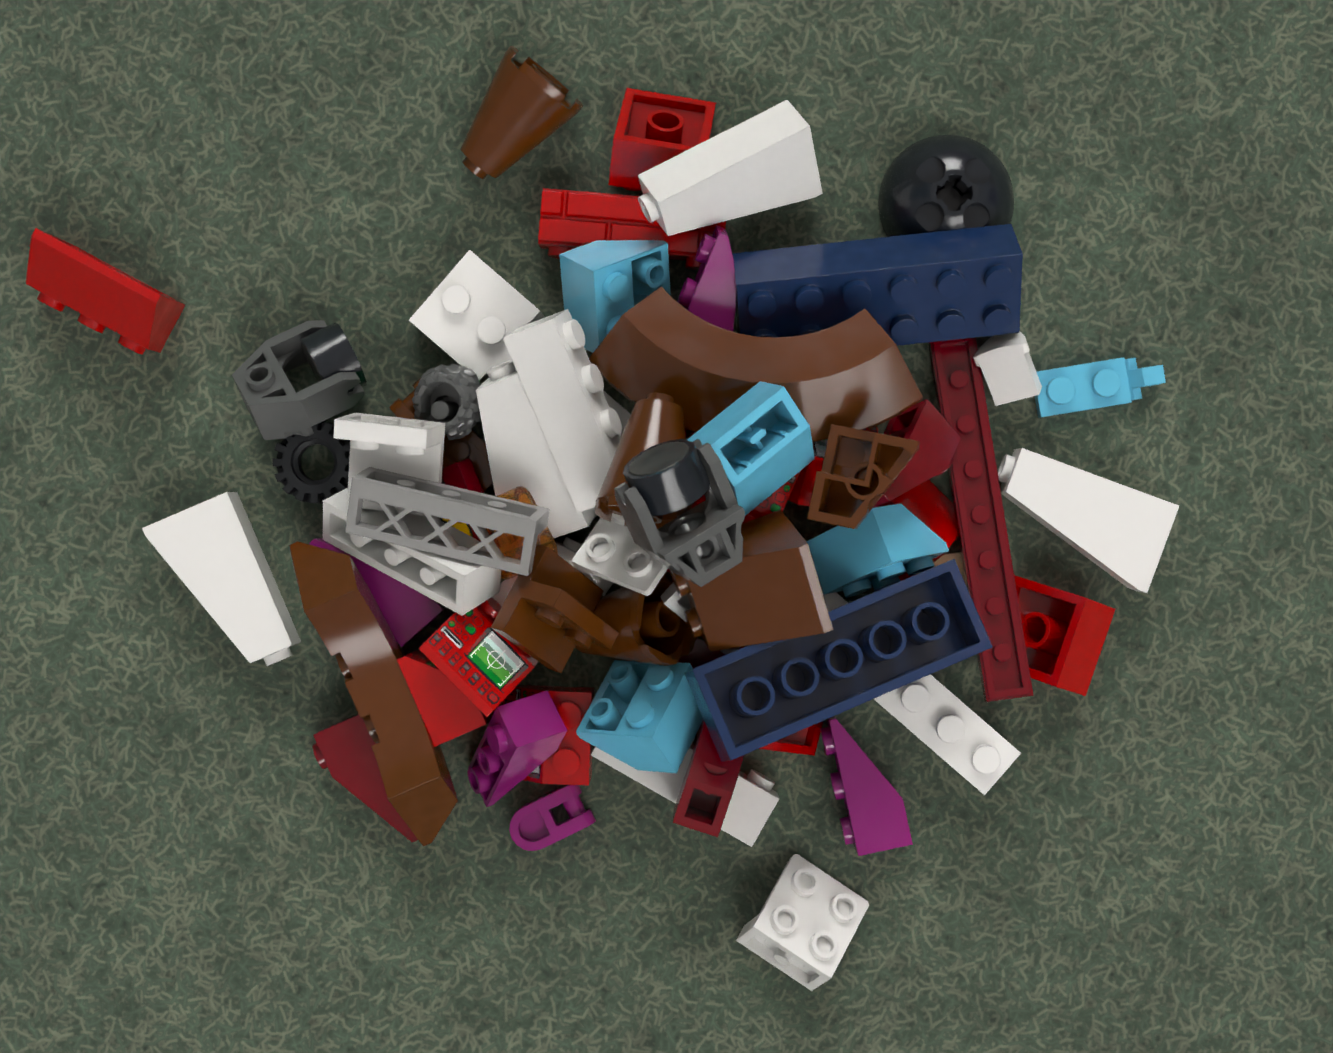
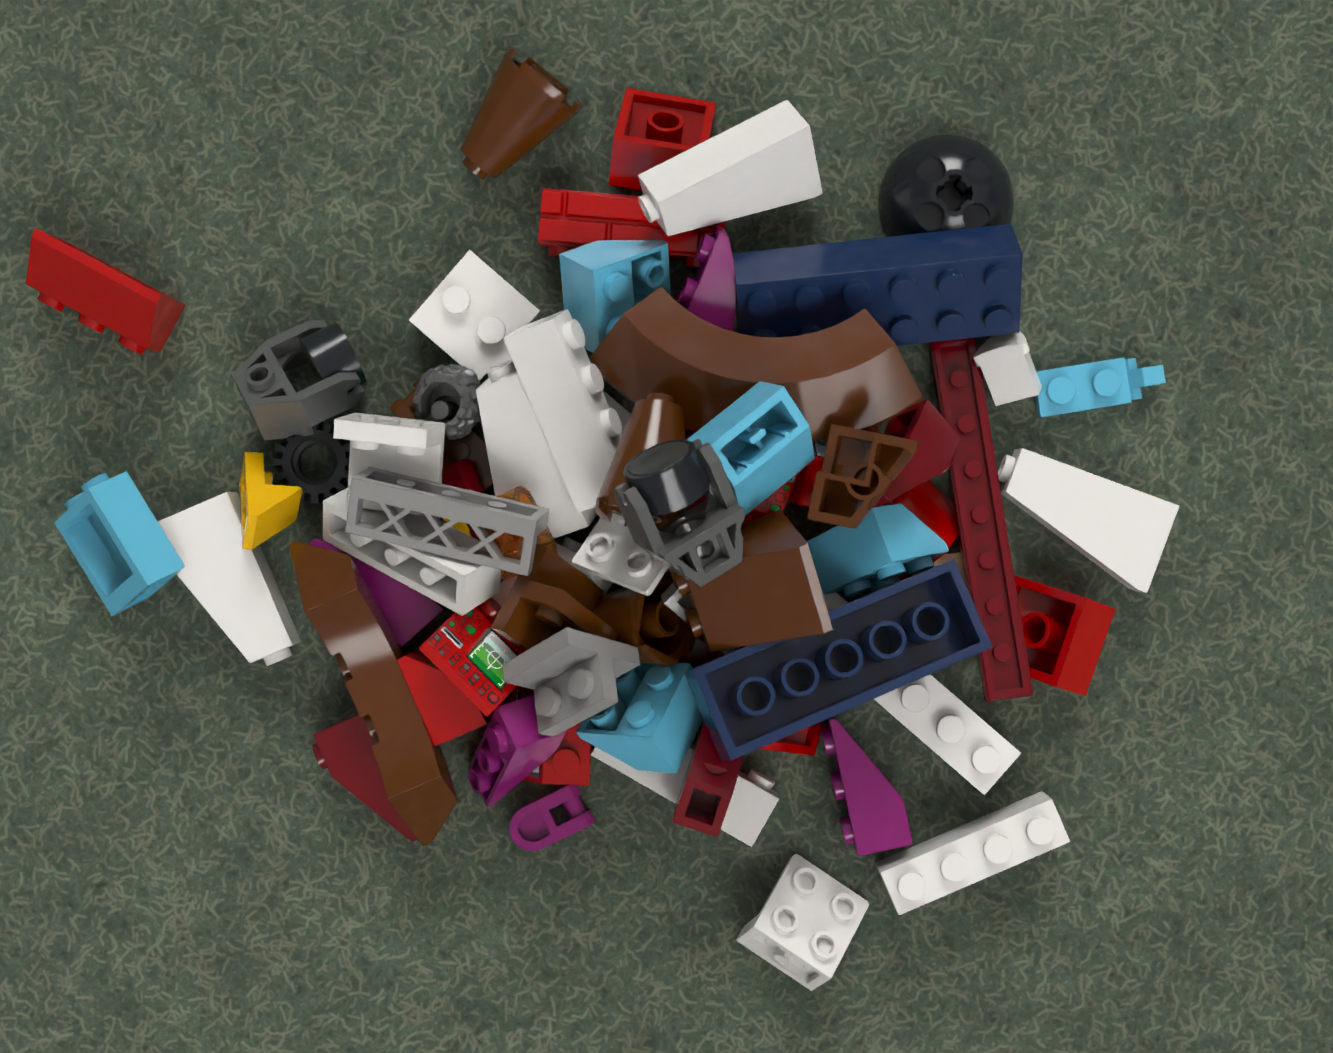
(118, 542): none -> medium azure window
(264, 506): none -> yellow slope
(571, 677): none -> light grey bracket
(972, 852): none -> white brick

